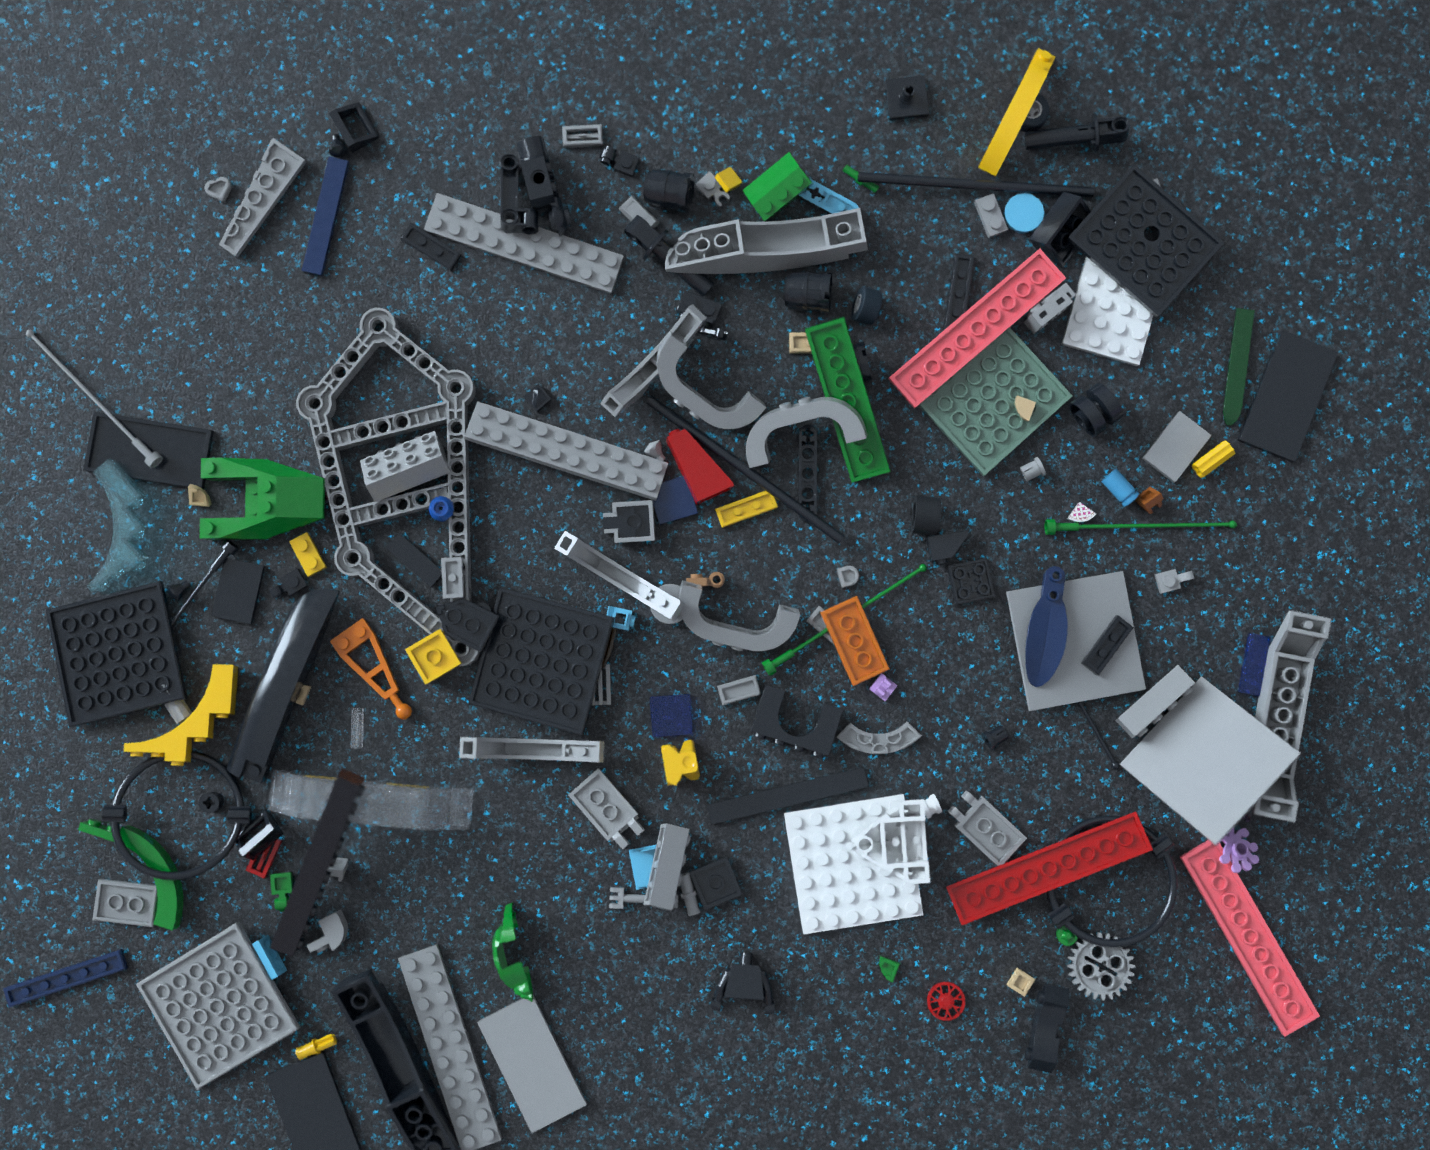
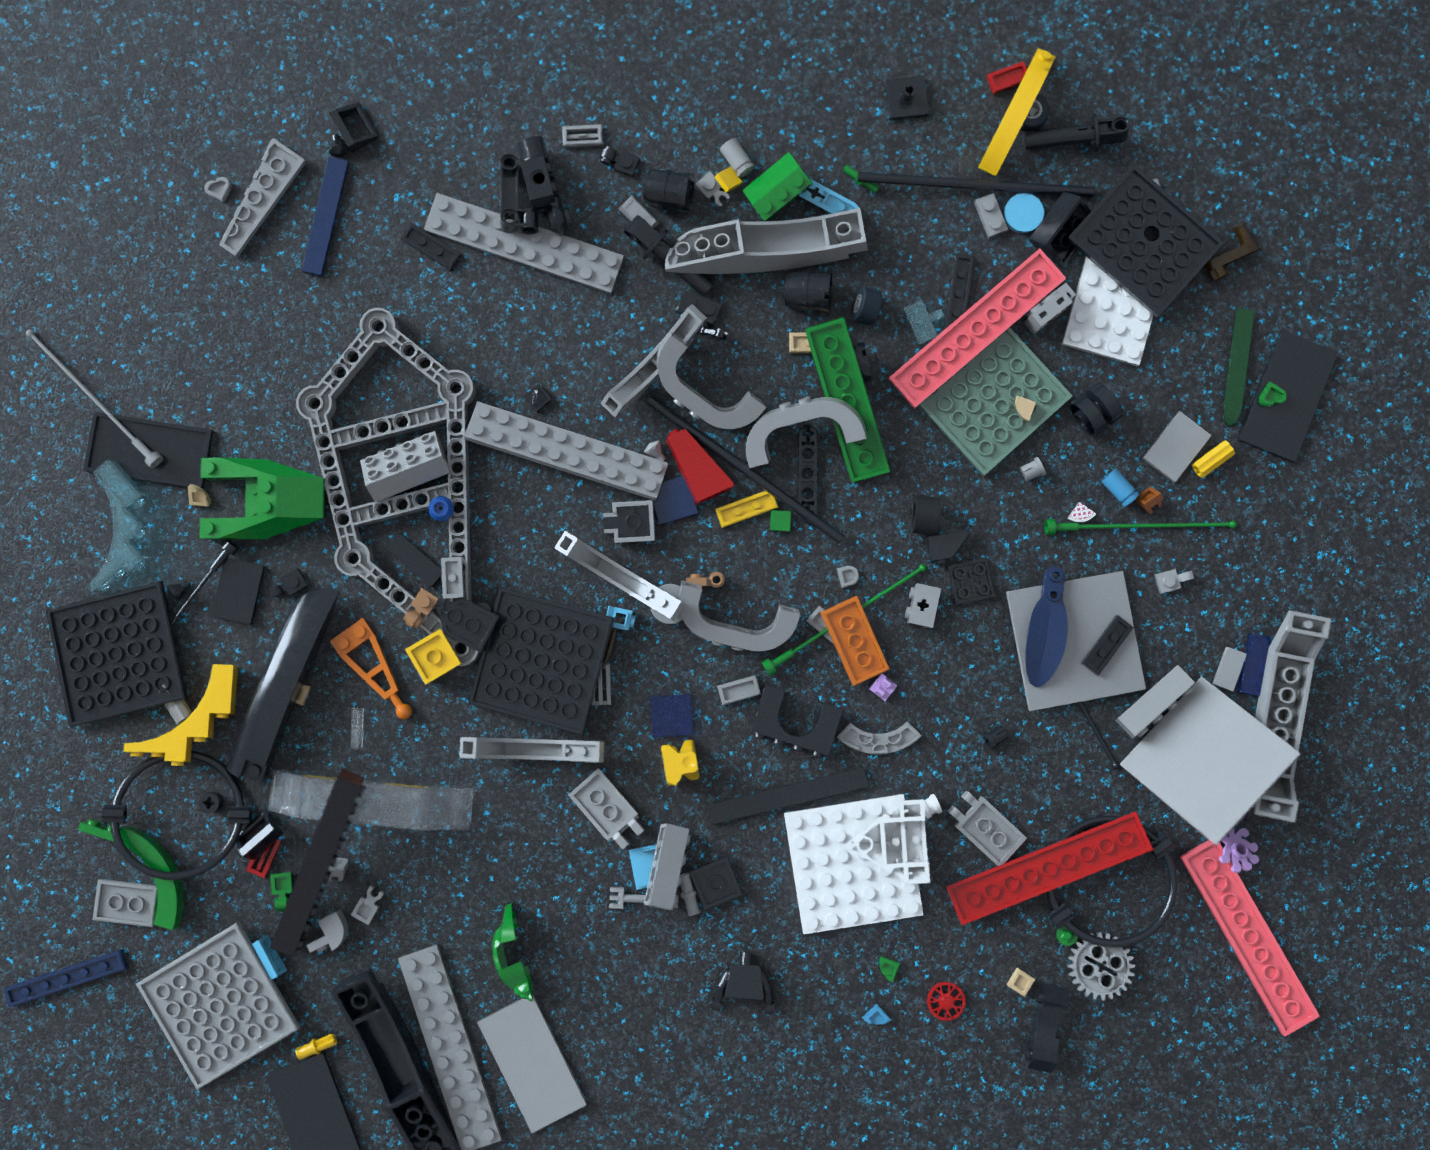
(308, 554): yellow plate -> none
(366, 907): none -> light grey plate
(424, 603): none -> medium nougat plate
(737, 157): none -> light grey piece
(780, 521): none -> green tile
(876, 1016): none -> dark azure tile
(922, 322): none -> clear light blue plate
(927, 616): none -> light grey brick
(1006, 78): none -> red tile
(1217, 267): none -> dark brown beam
(1229, 669): none -> light grey tile
(1272, 395): none -> green tile

